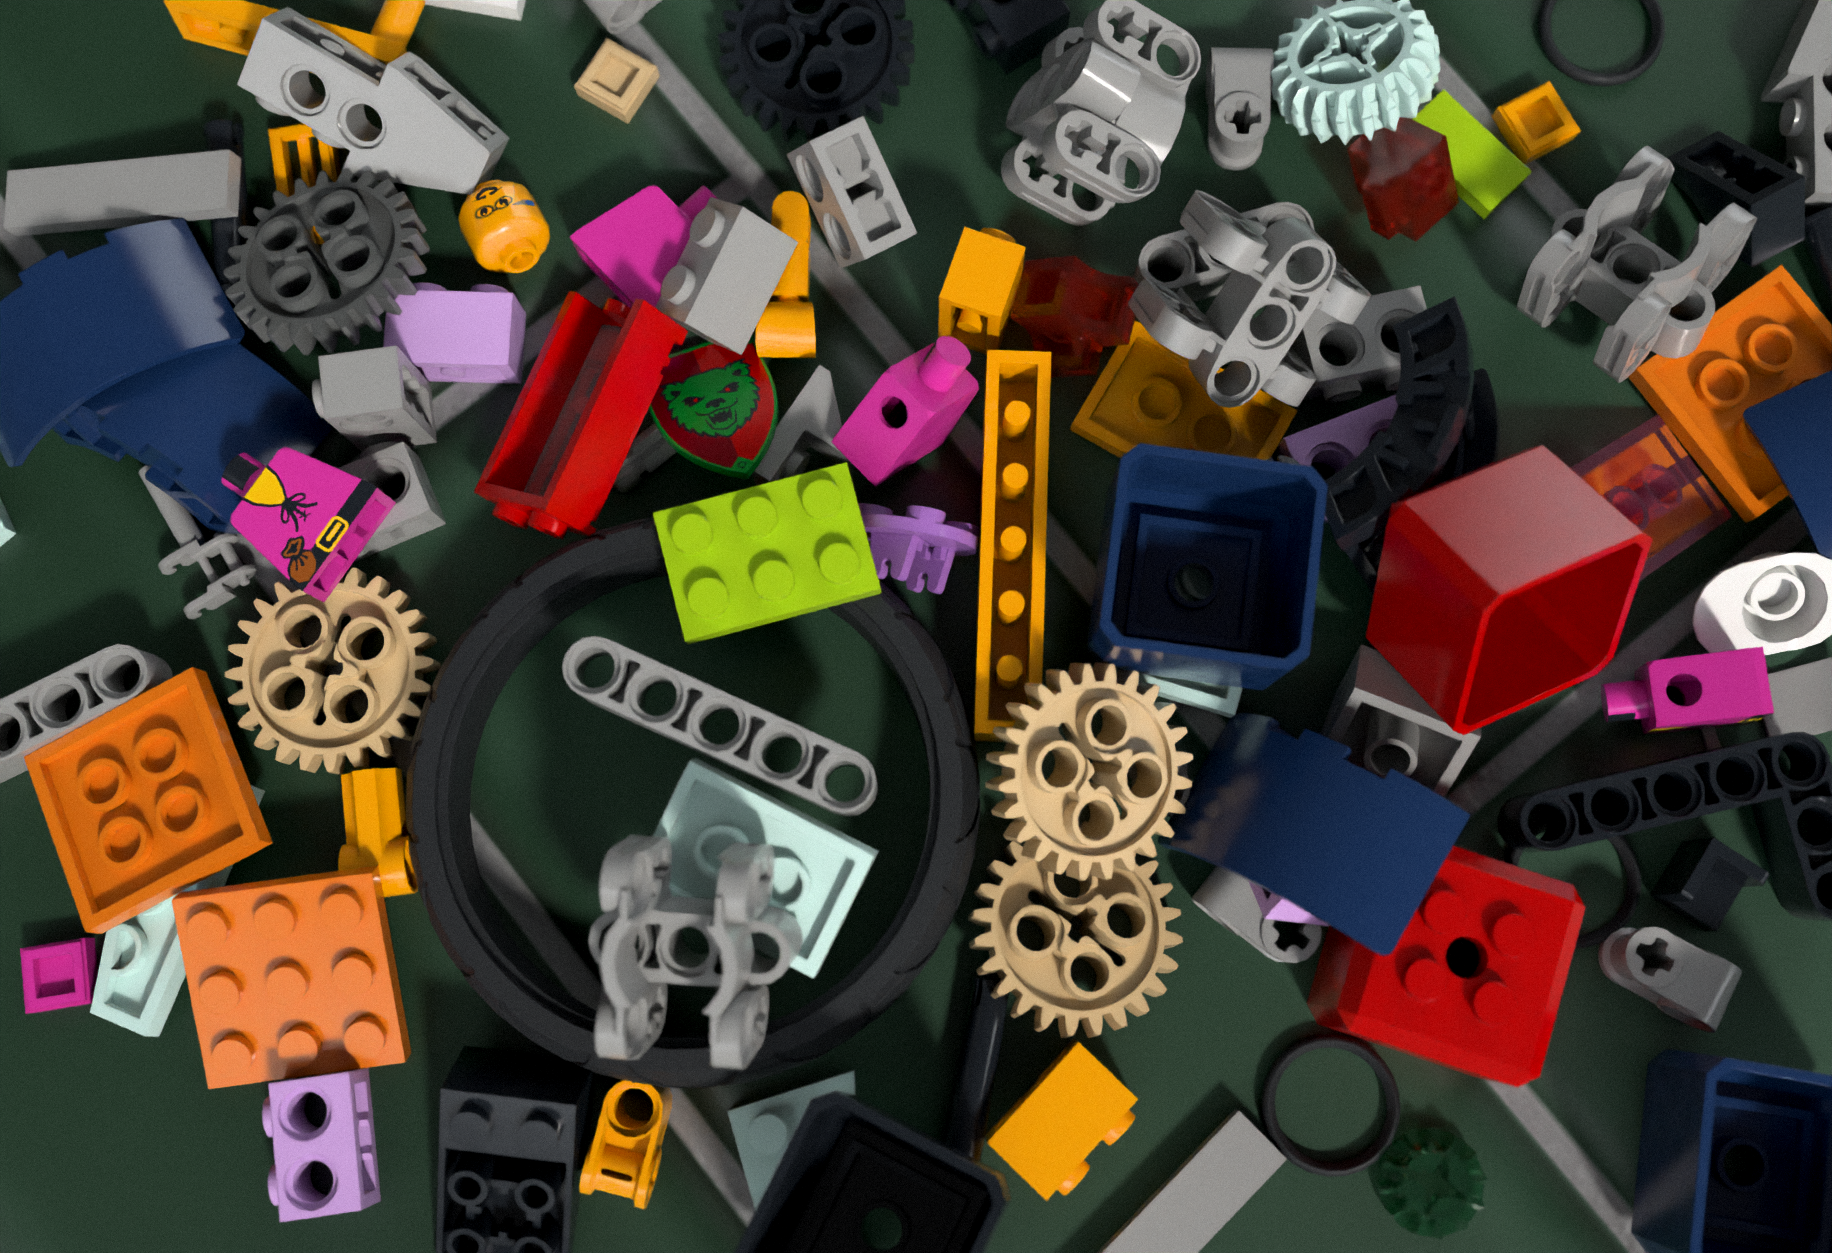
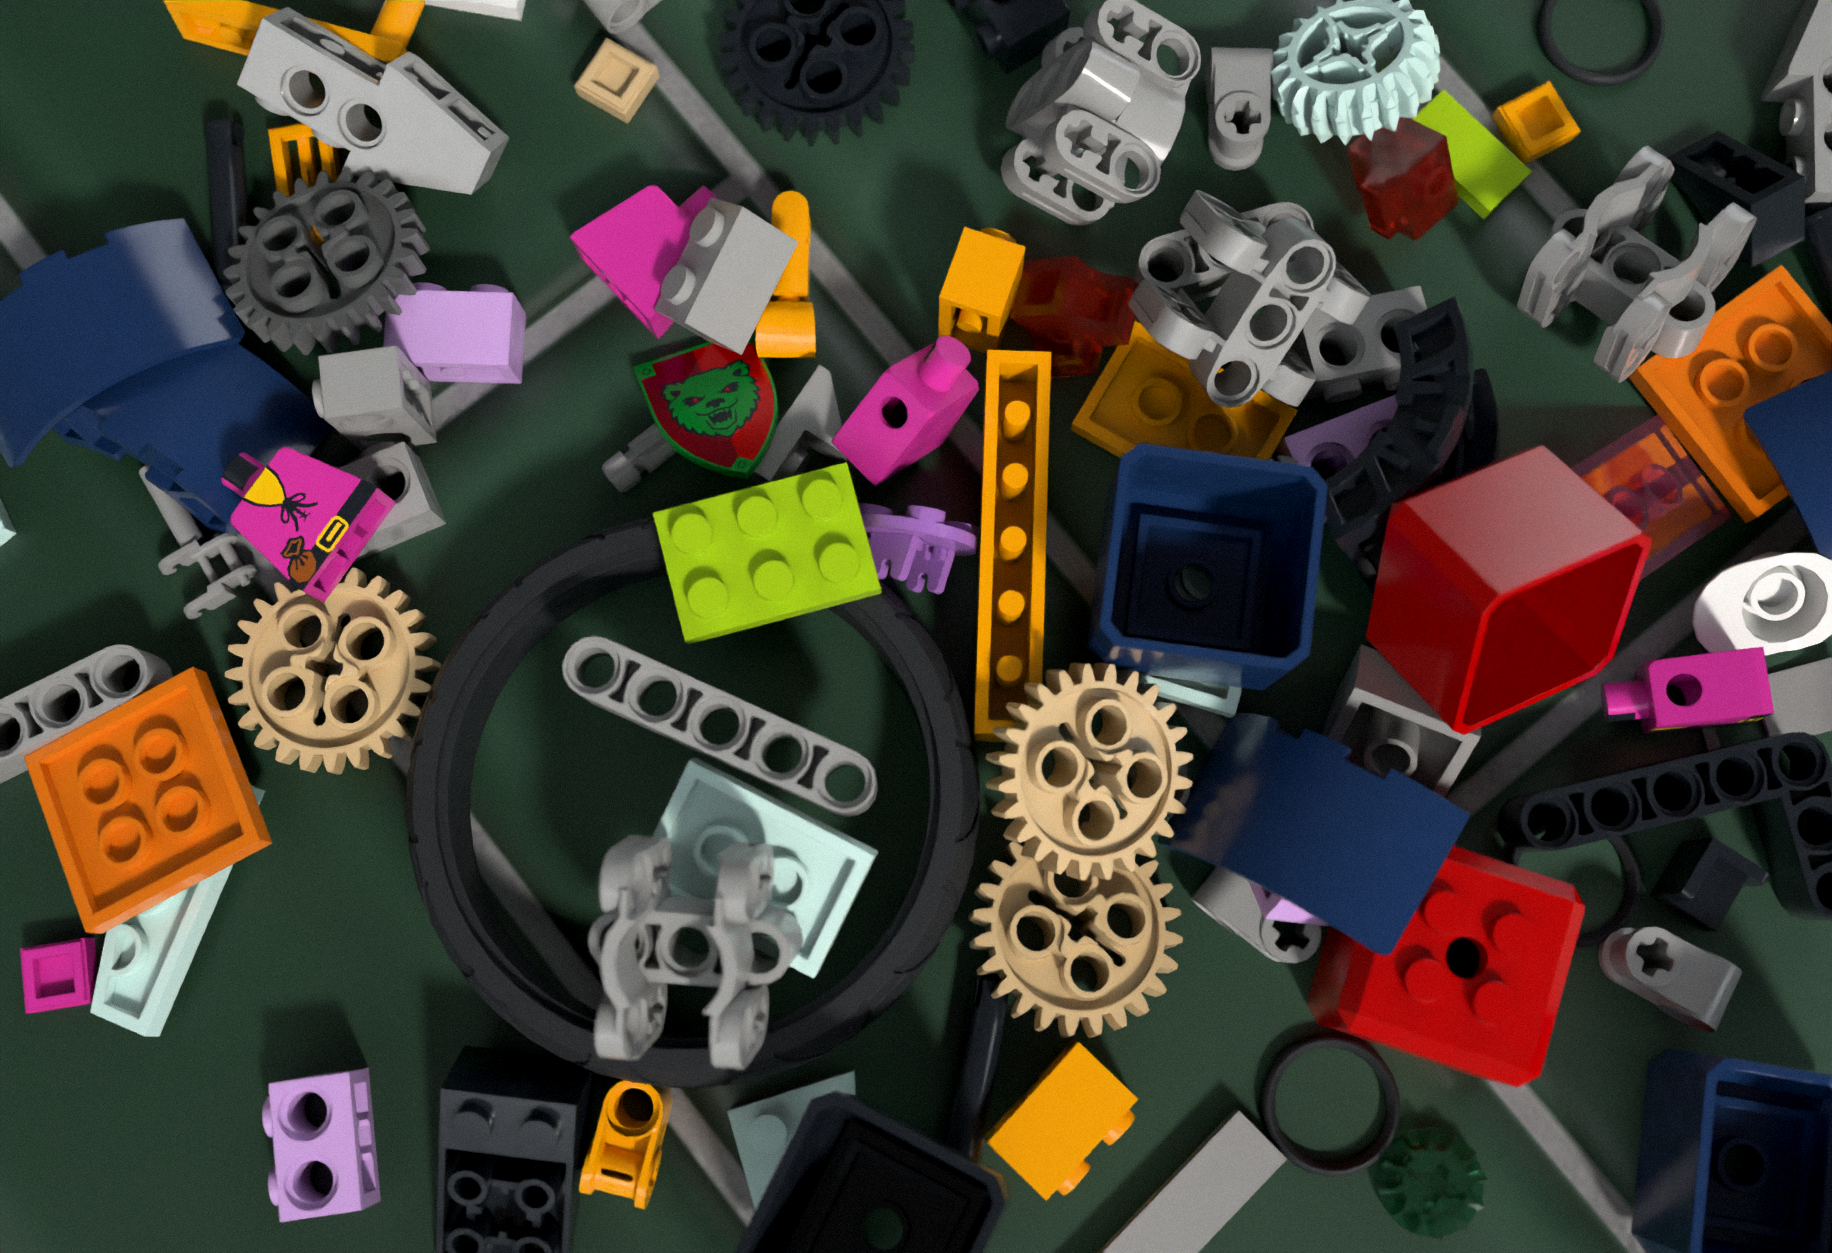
(122, 193): light grey tile -> none
(292, 977): orange plate -> none
(377, 828): light orange piece -> none
(504, 225): light orange head -> none
(578, 415): red door -> none
(852, 192): light grey brick -> none

